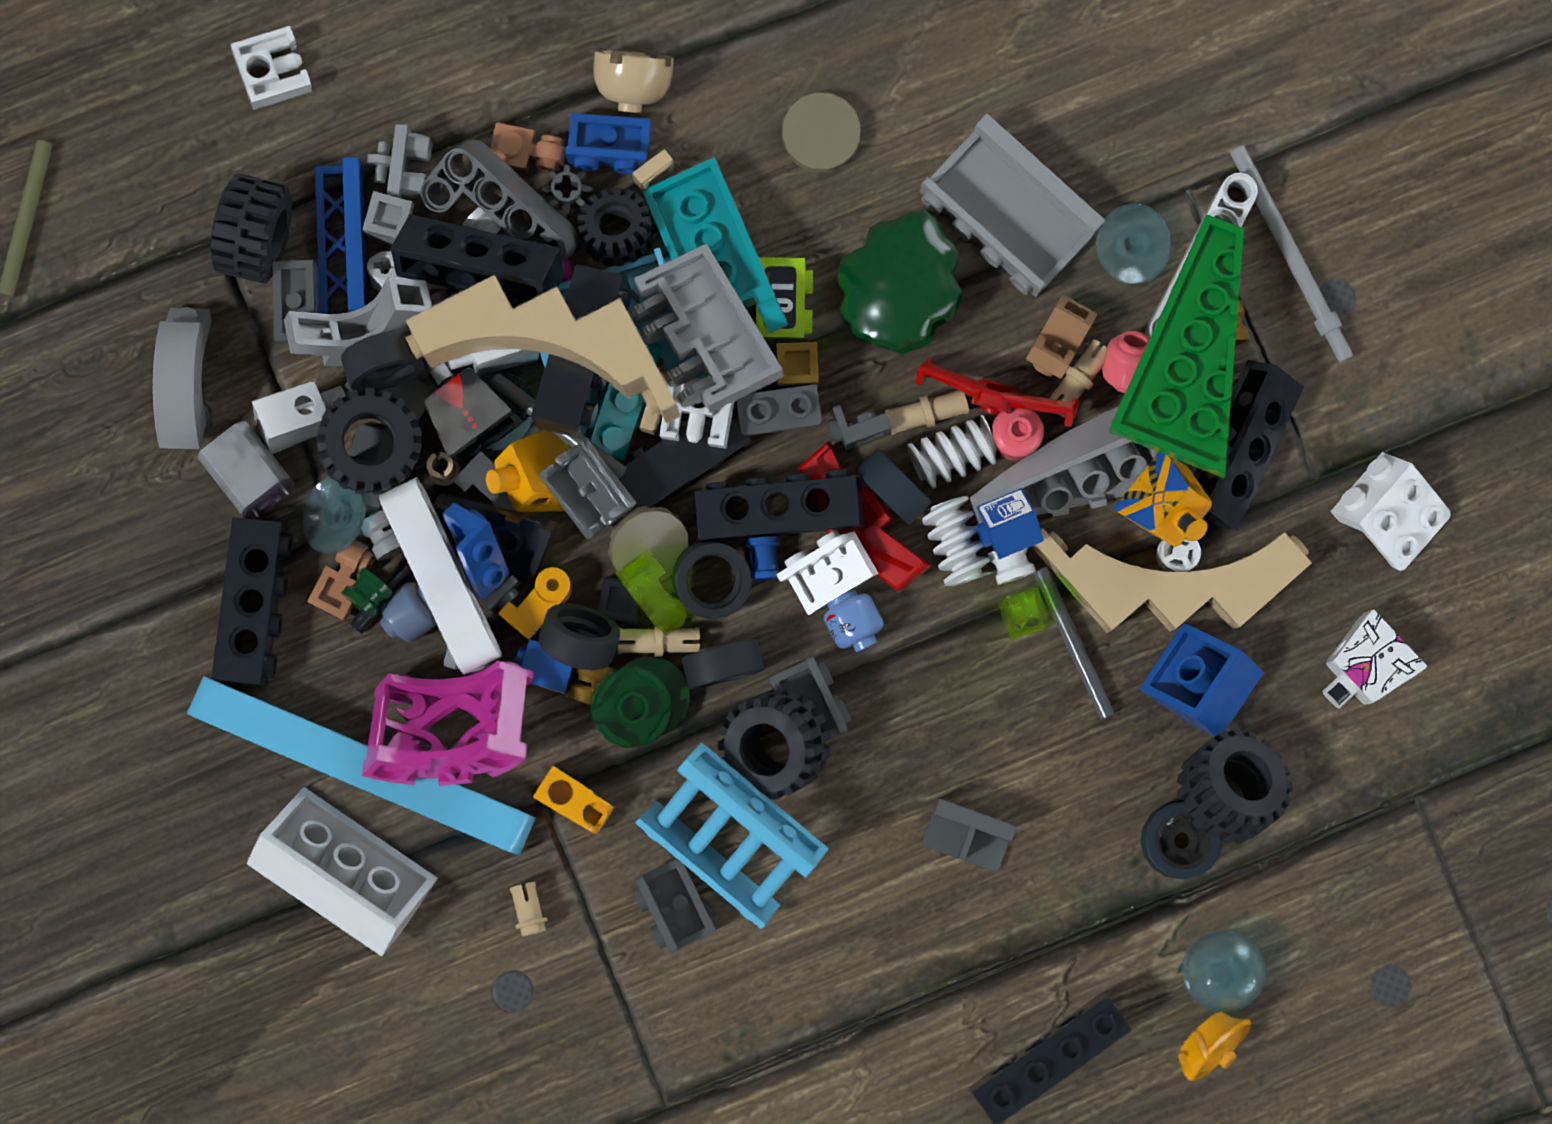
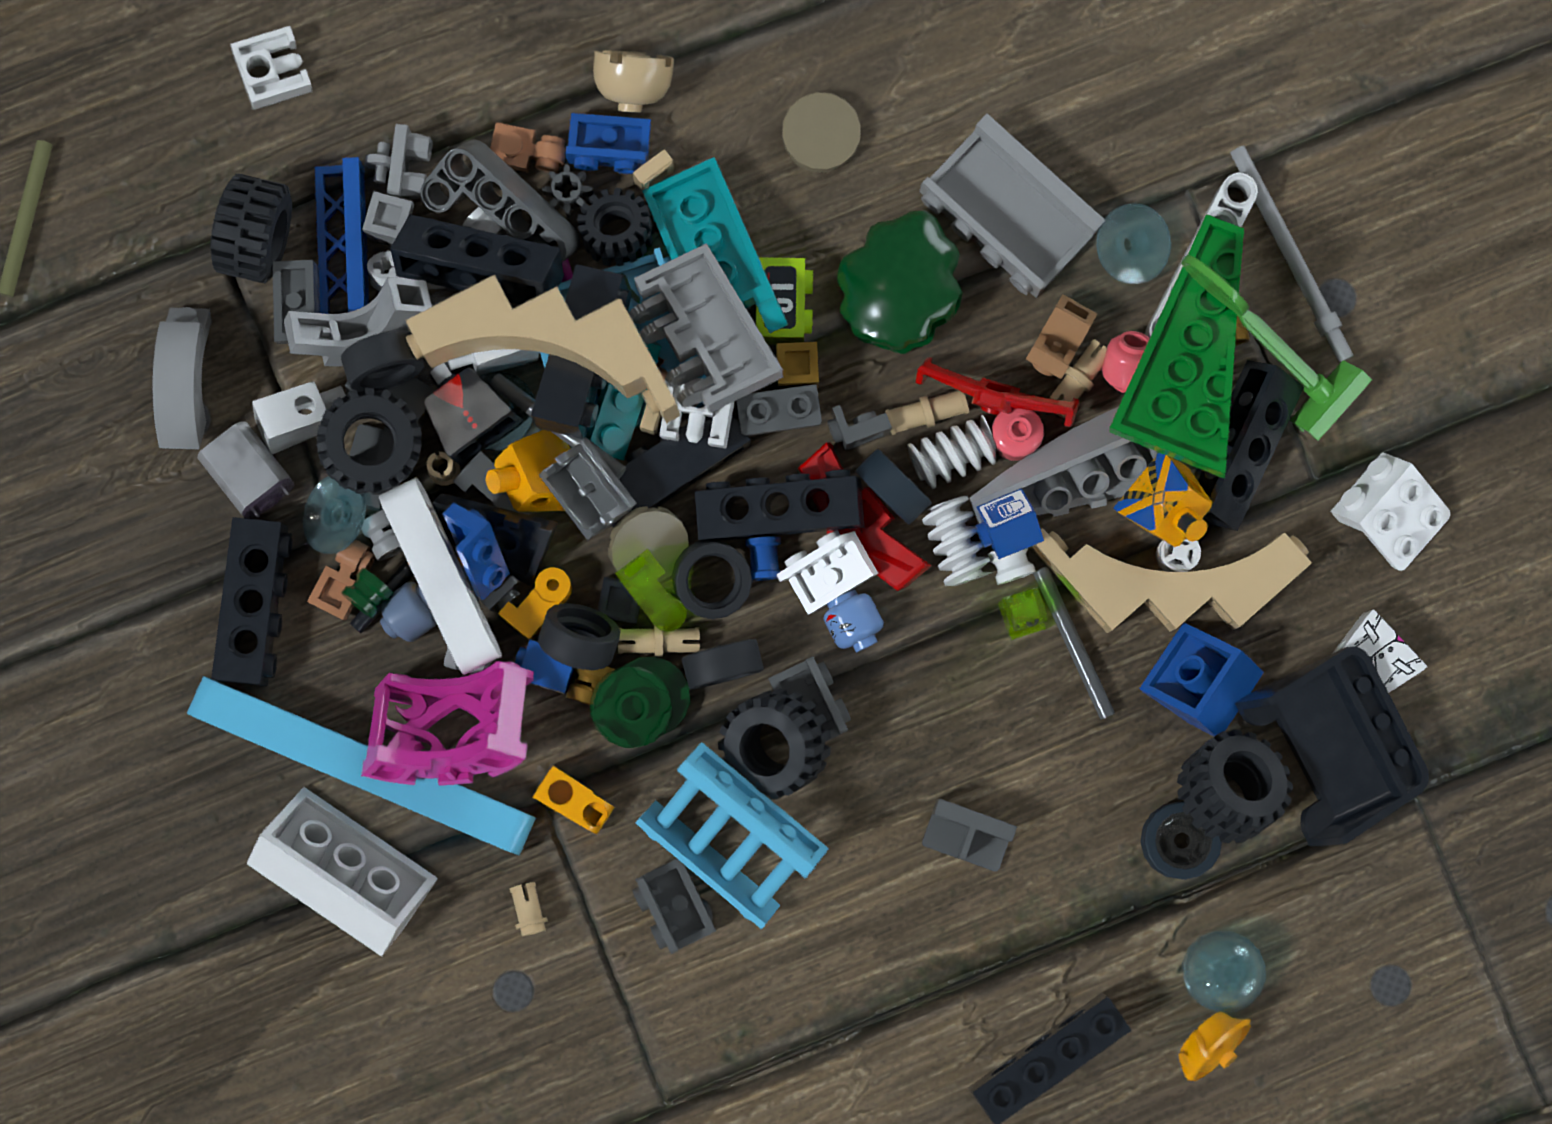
(1327, 396): none -> bright green piece
(1345, 743): none -> black windscreen

